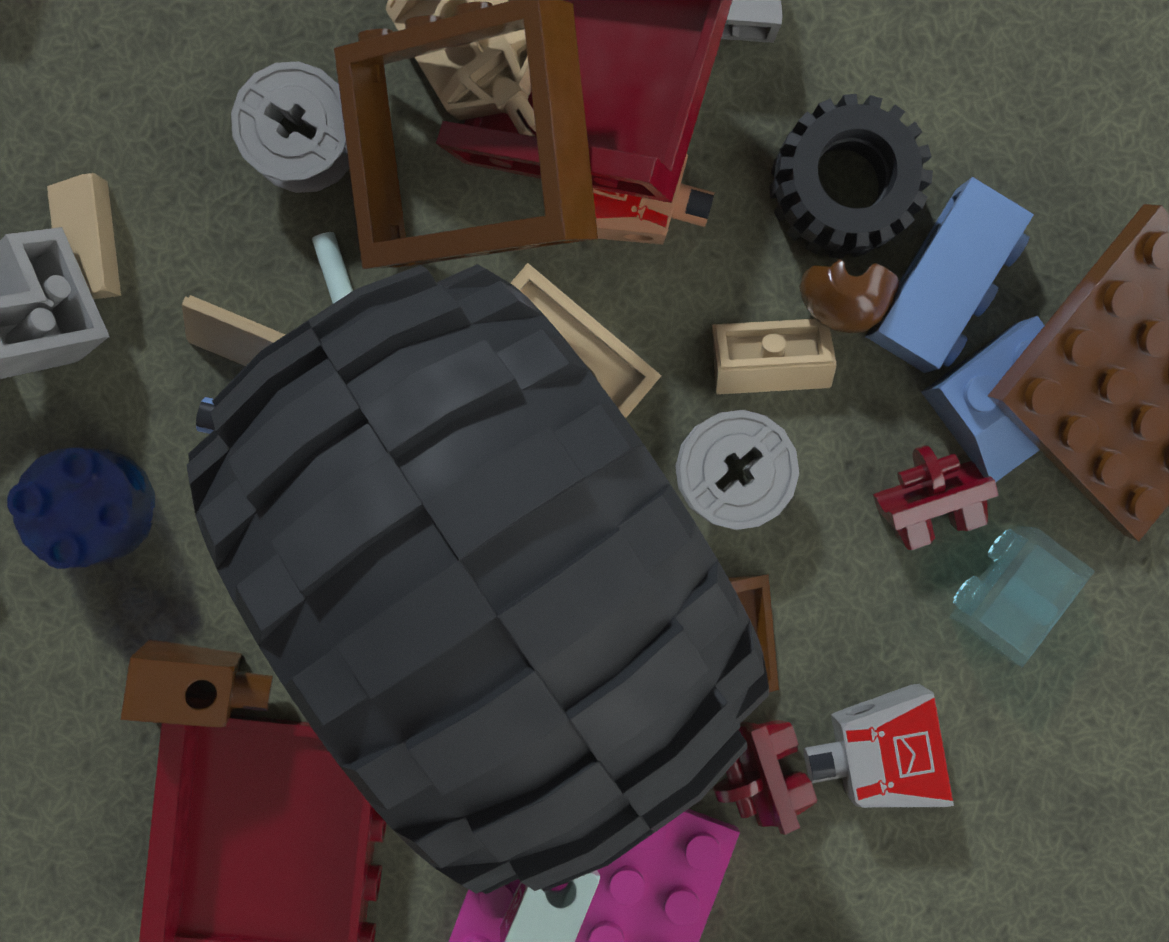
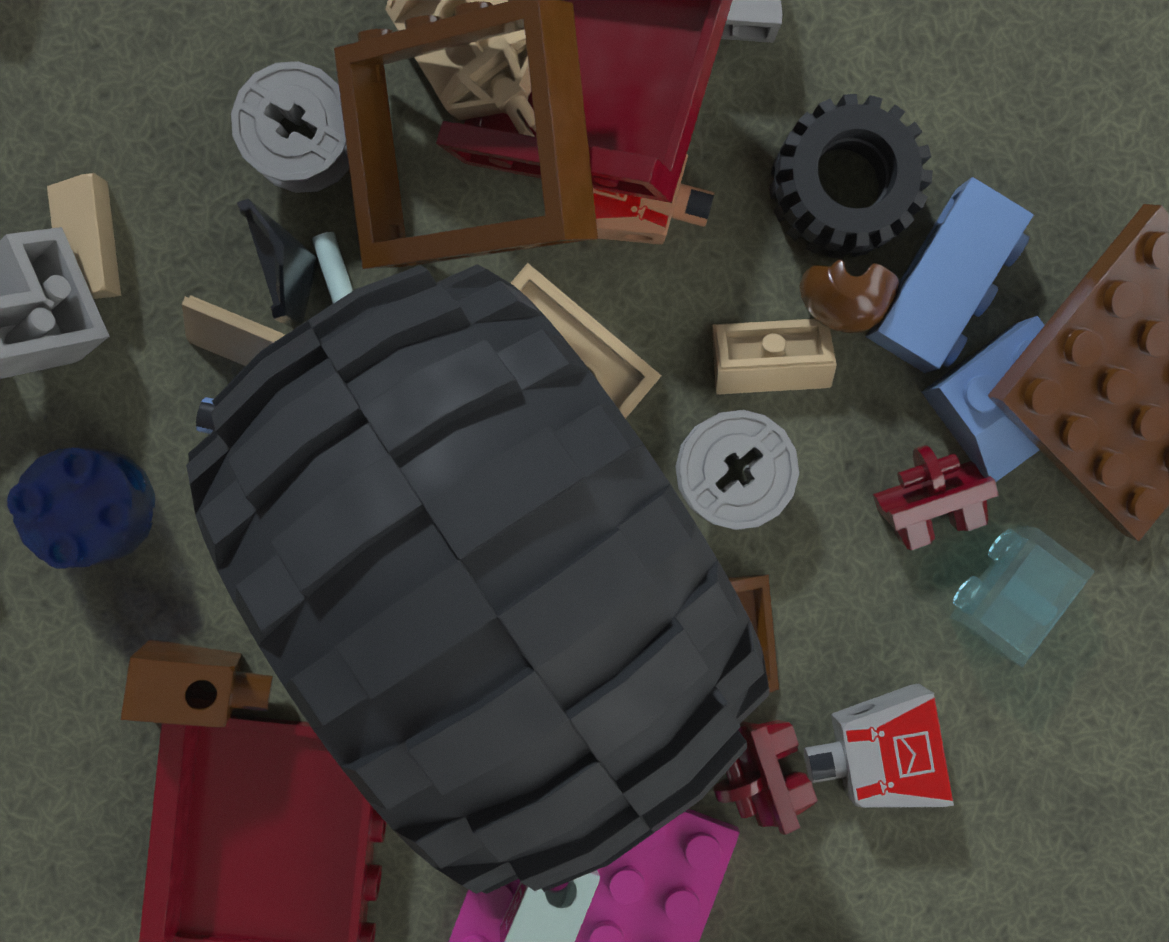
(285, 264): none -> black slope

